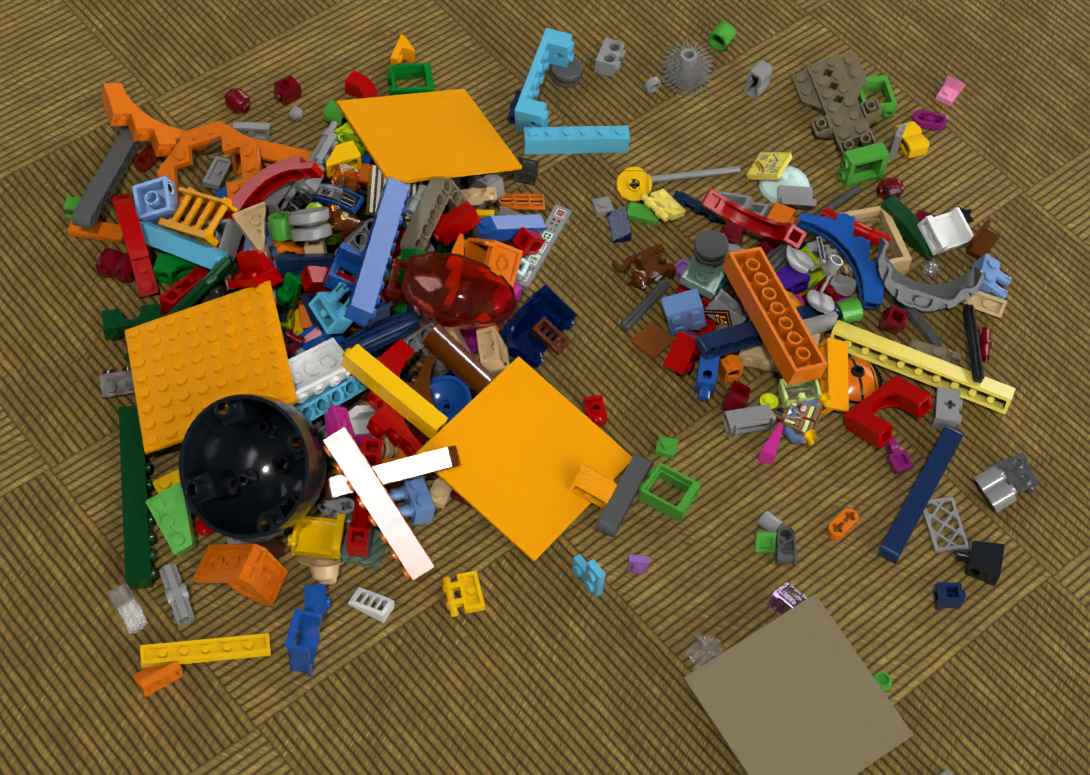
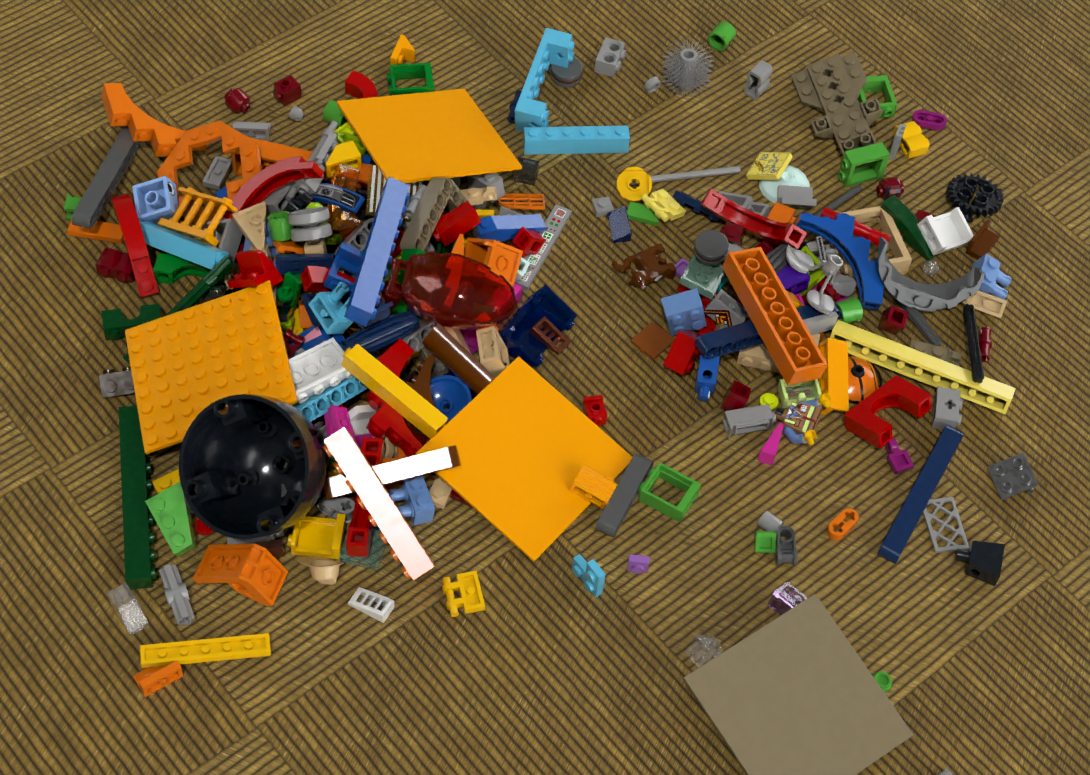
(147, 158): clear red beam -> none
(180, 289): red slope -> none
(304, 651): blue piece -> none
(316, 599): blue brick -> none
(645, 305): dark grey axle -> none
(666, 447): bright green plate -> none
(730, 364): orange brick -> none
(948, 595): dark blue brick -> none
(950, 91): bright pink slope -> none
(987, 199): none -> black gear
(995, 488): light grey brick -> none

